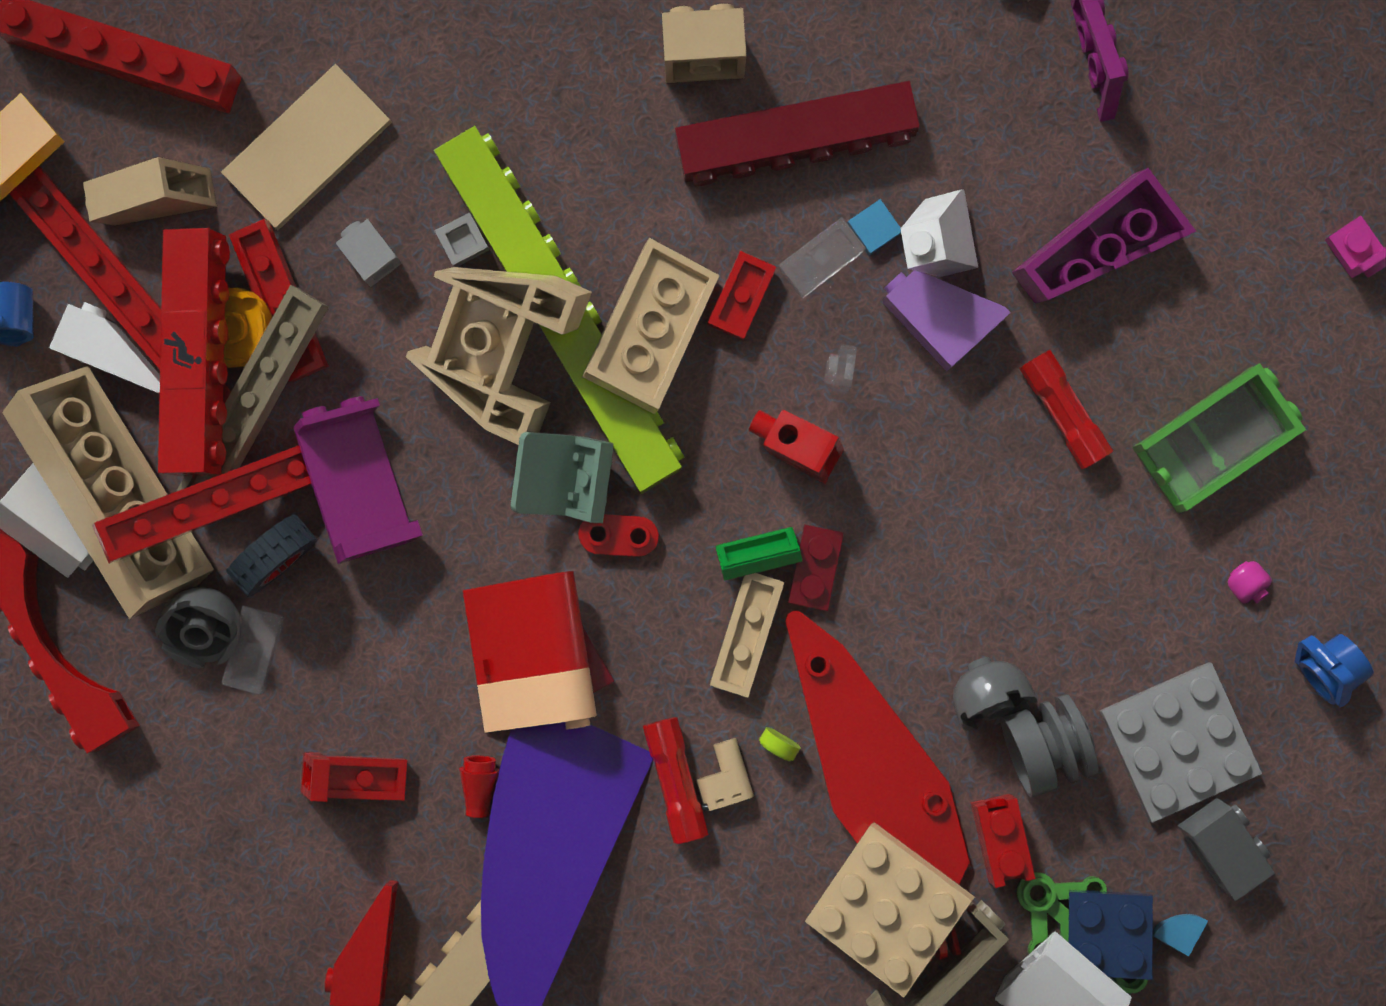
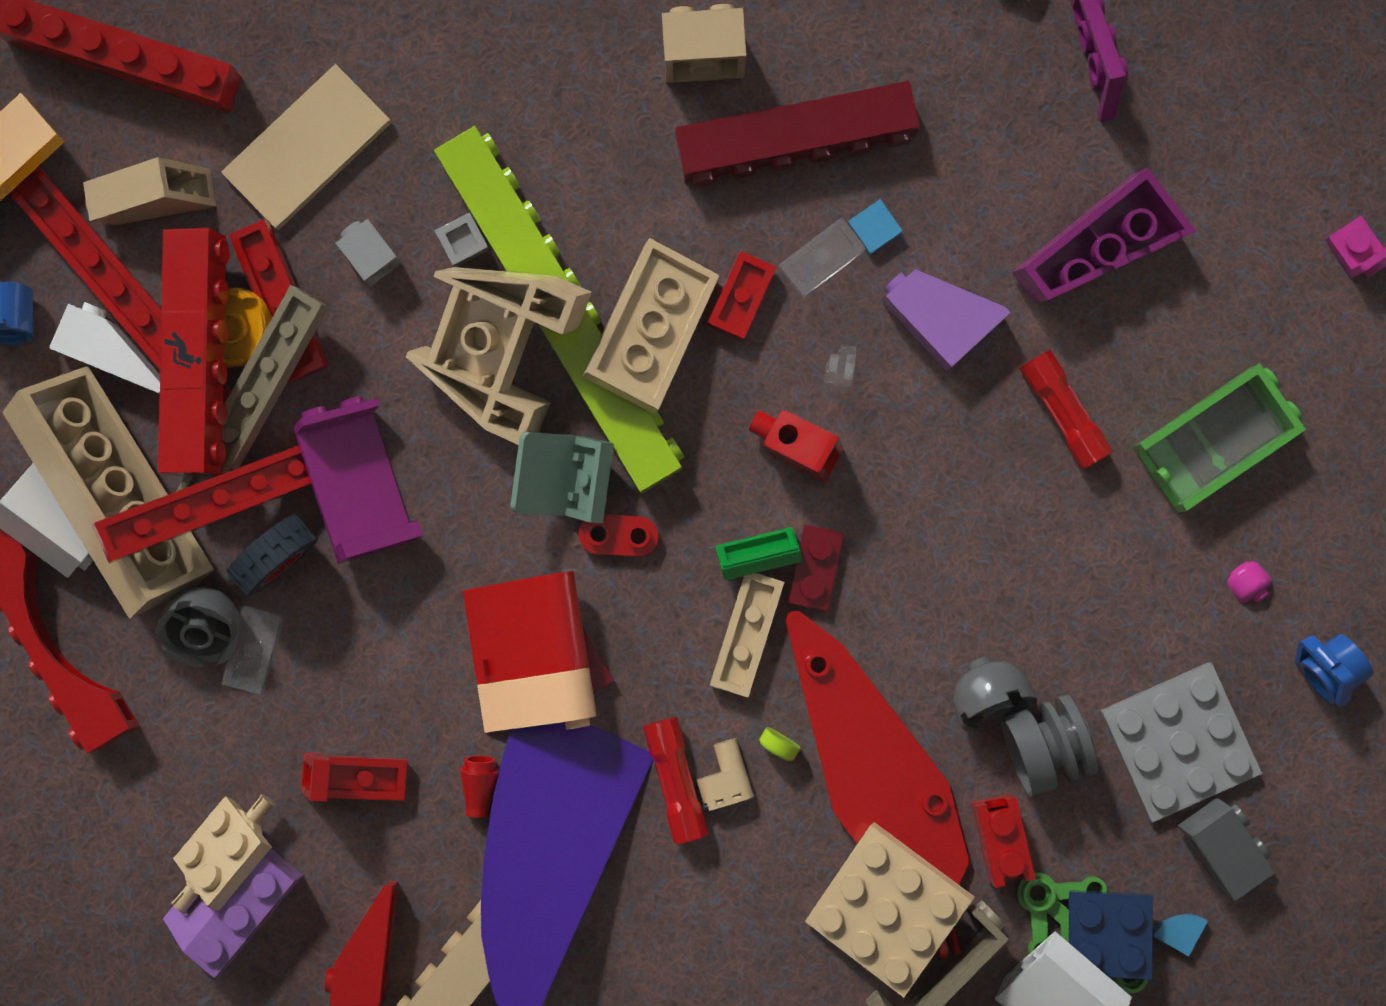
(216, 936): none -> medium lavender slope
(222, 853): none -> tan plate
(940, 236): white slope -> none

